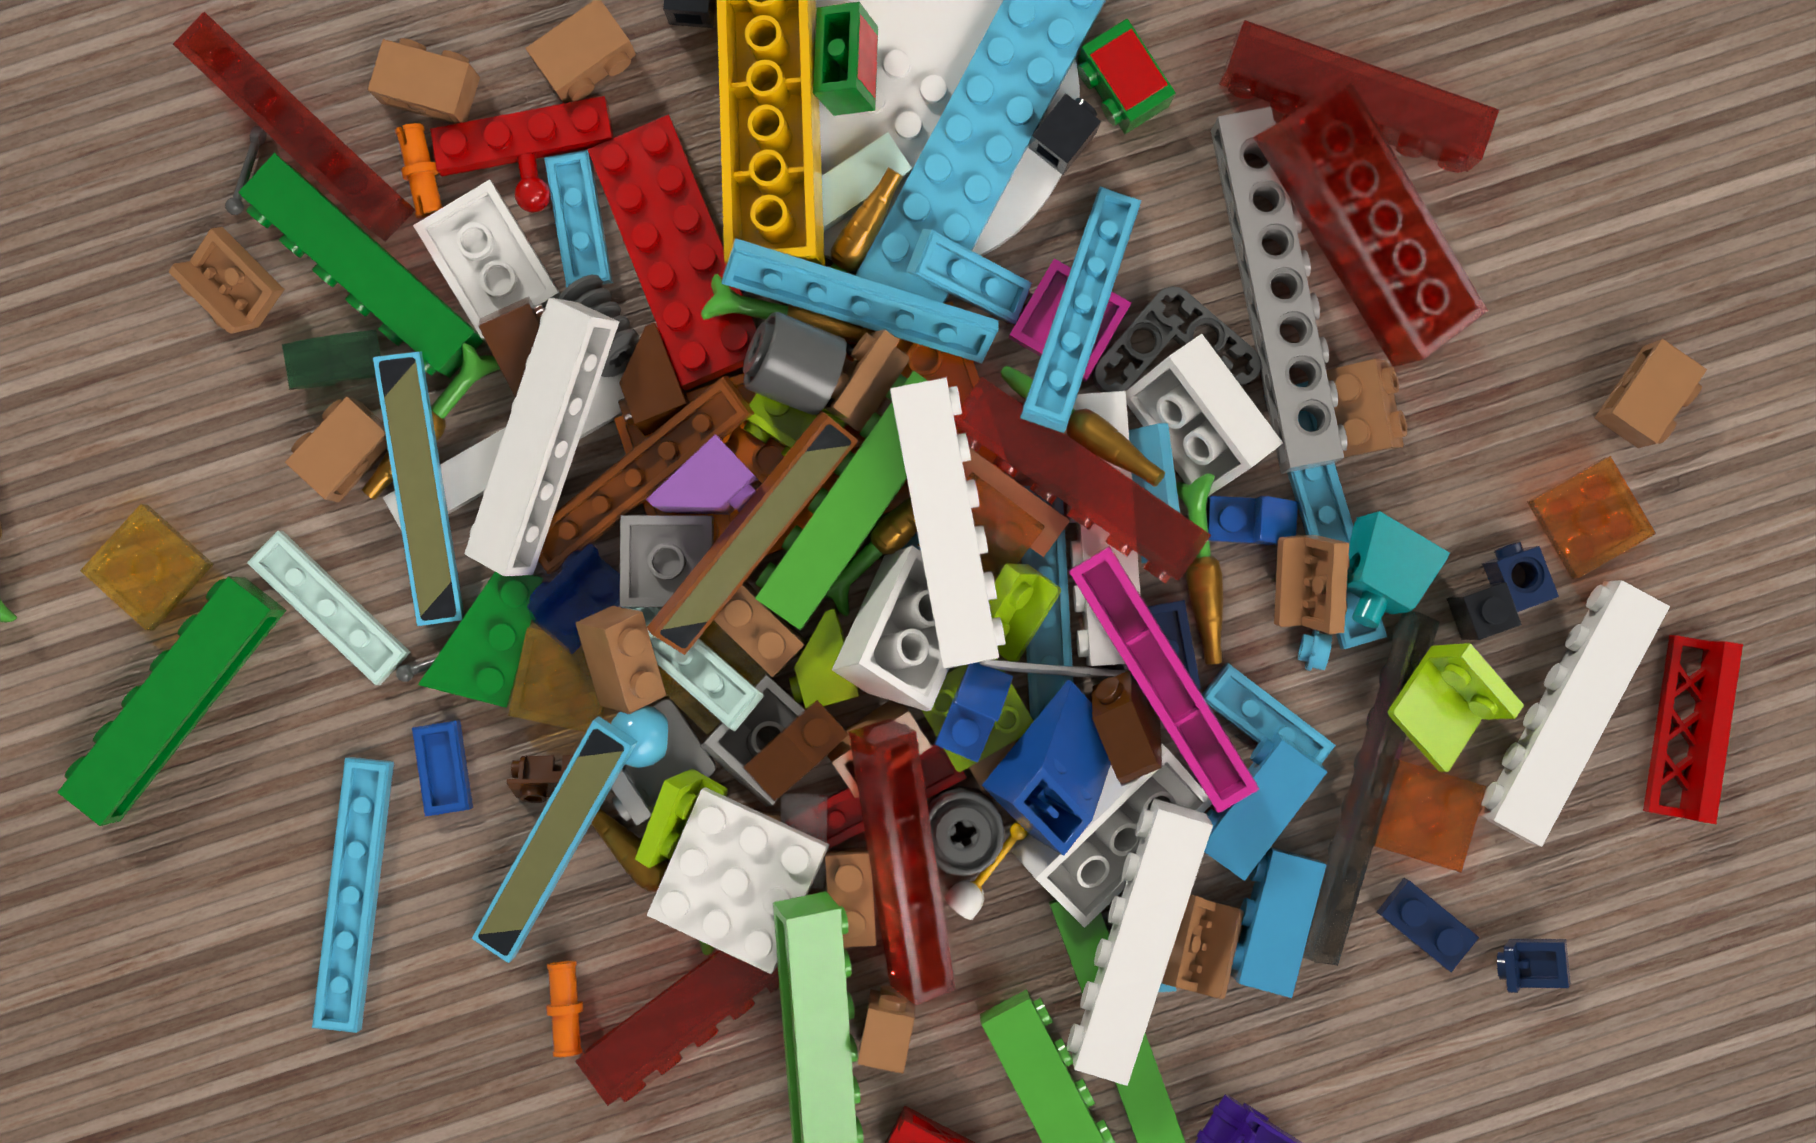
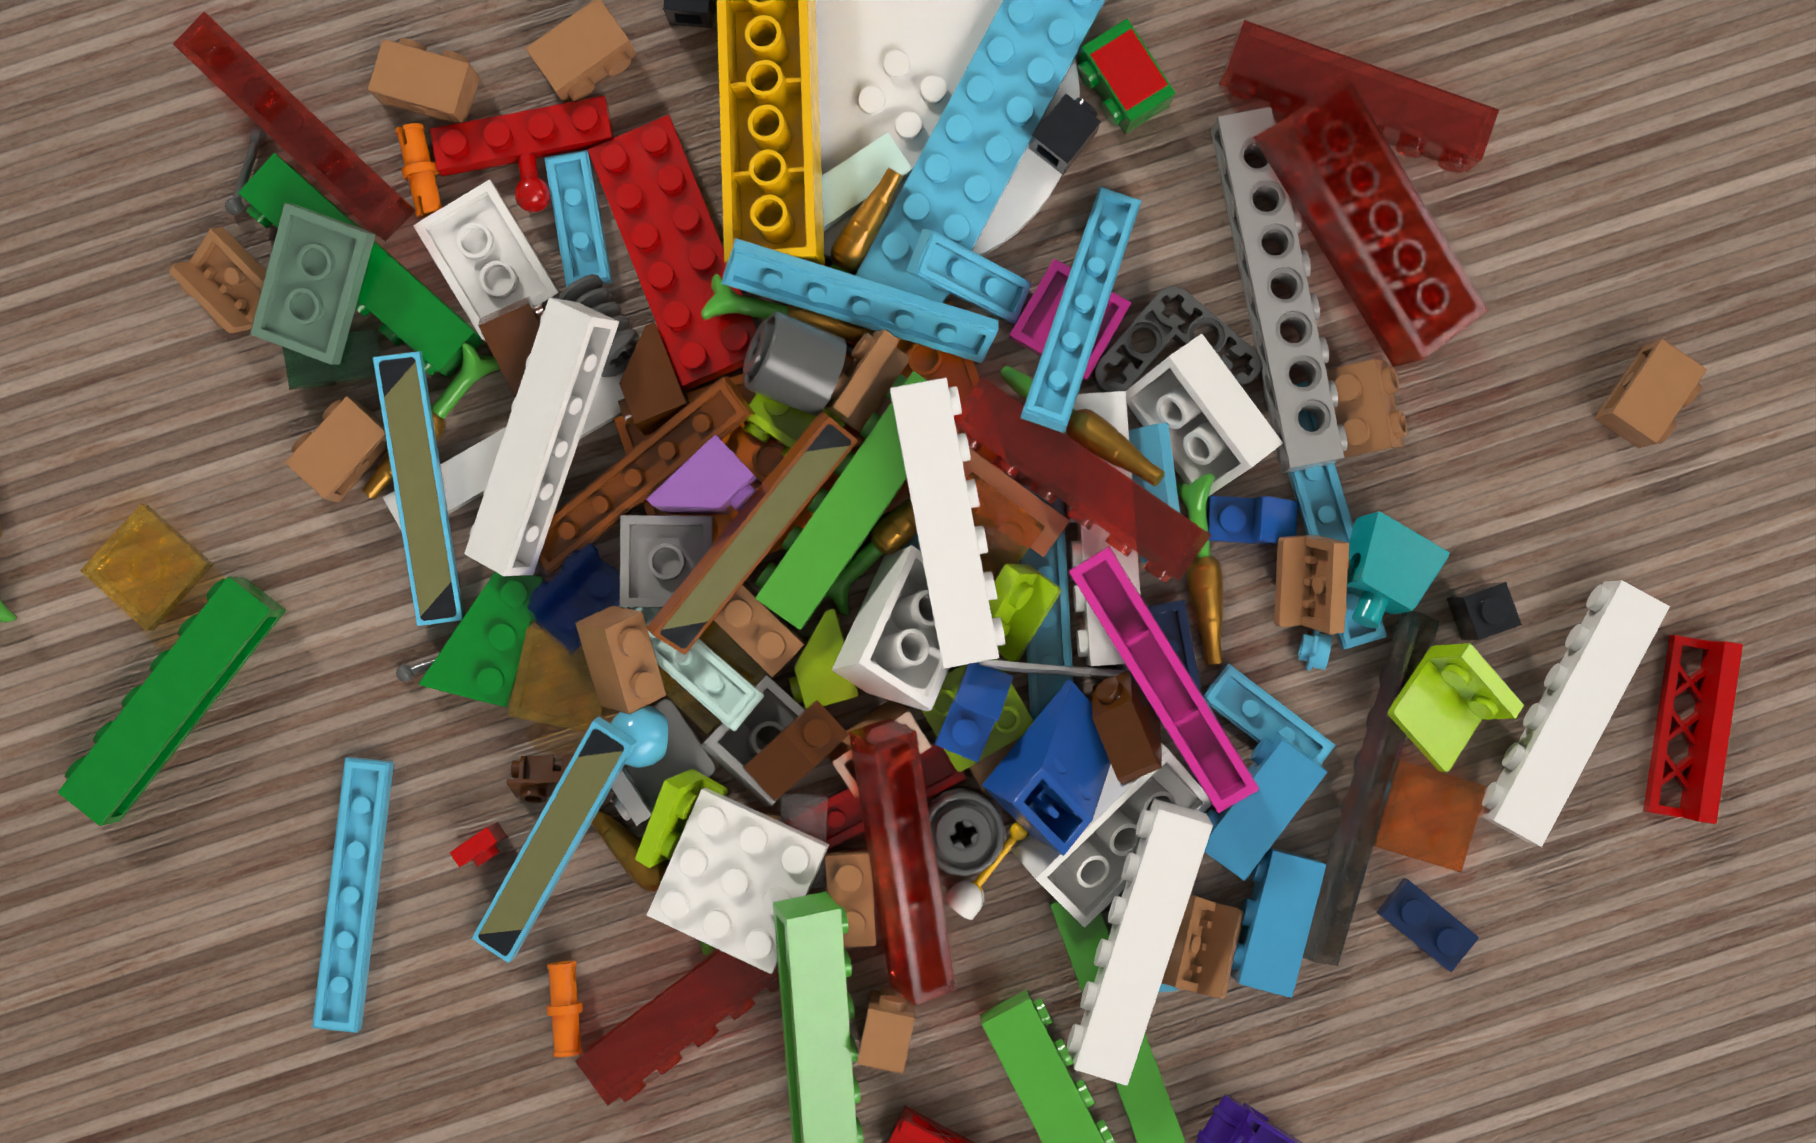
(312, 283): none -> sand green plate
(329, 607): light aqua tile -> none
(442, 768): blue tile -> none
(480, 846): none -> red plate
(845, 59): green brick -> none
(1534, 964): dark blue bracket -> none
(1538, 581): dark blue brick -> none
(1591, 517): clear orange plate -> none

